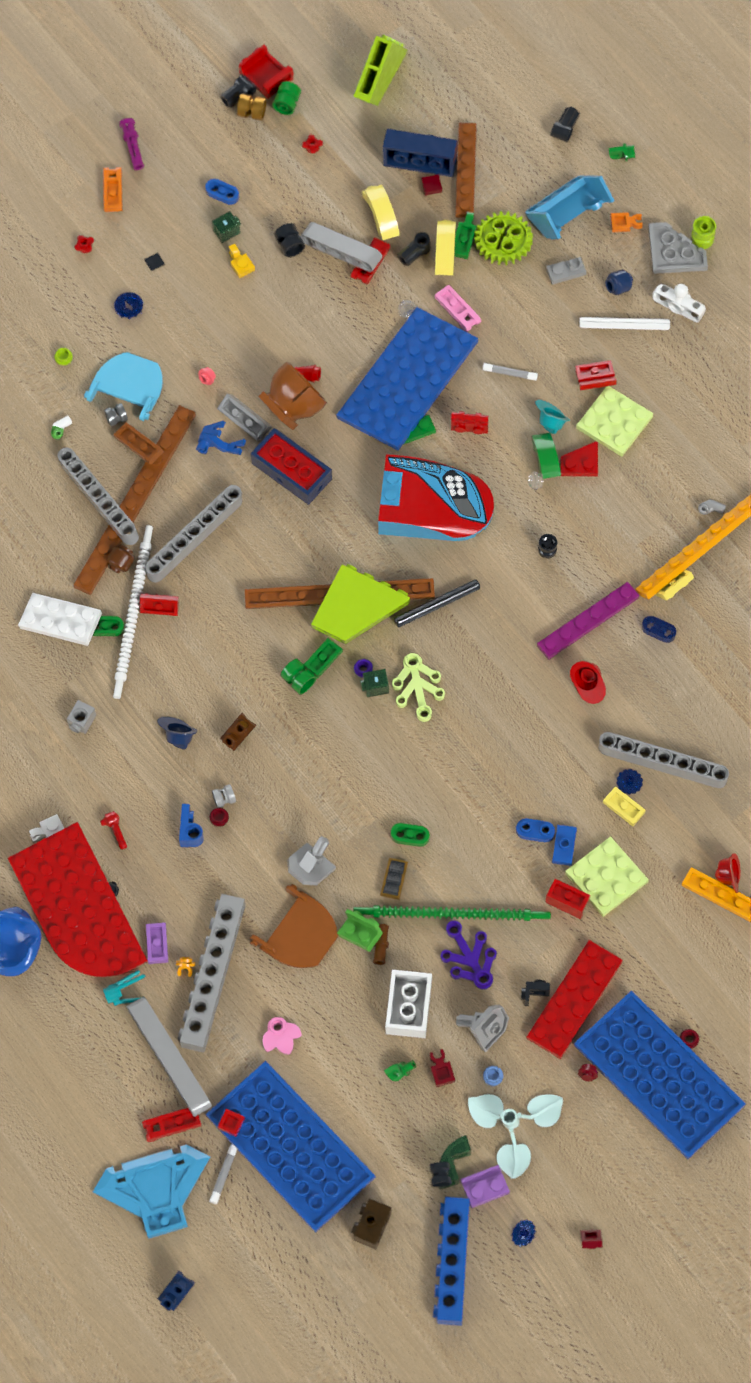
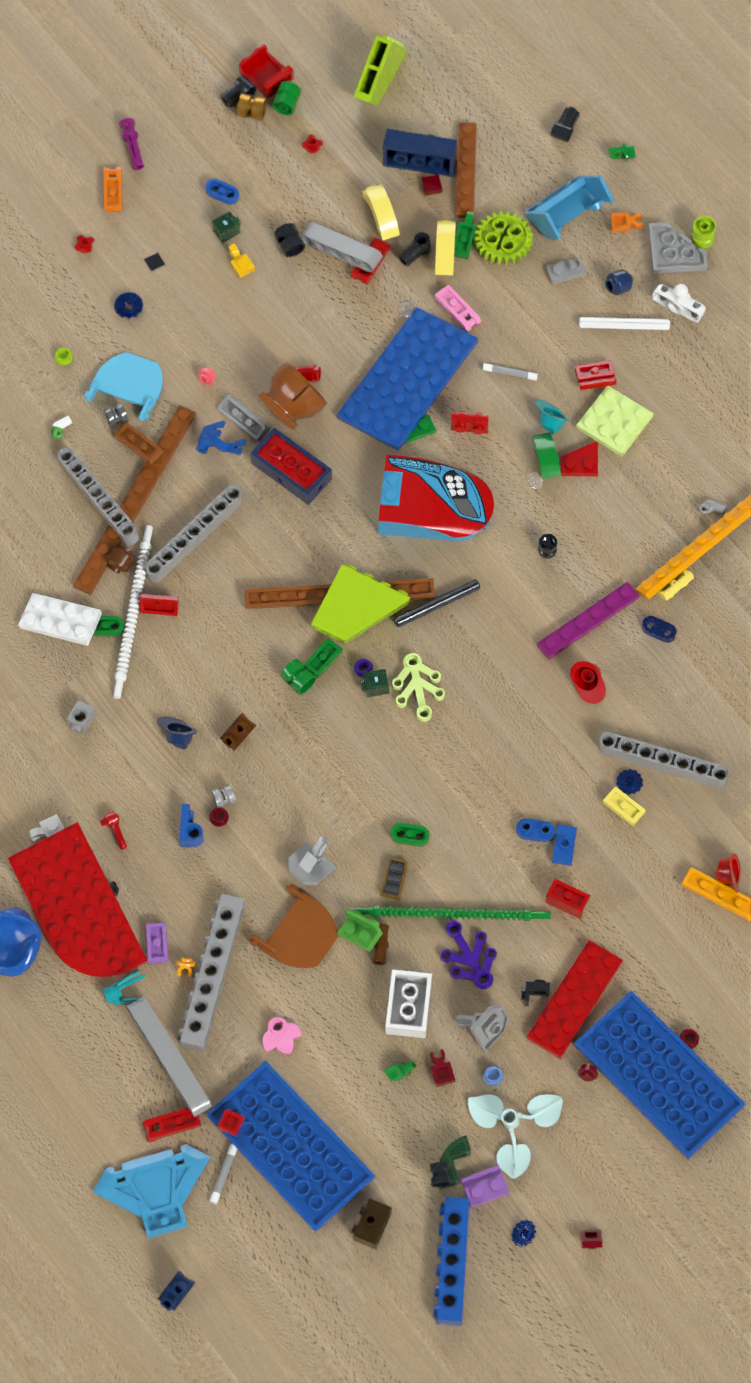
(607, 876): yellowish green plate -> none

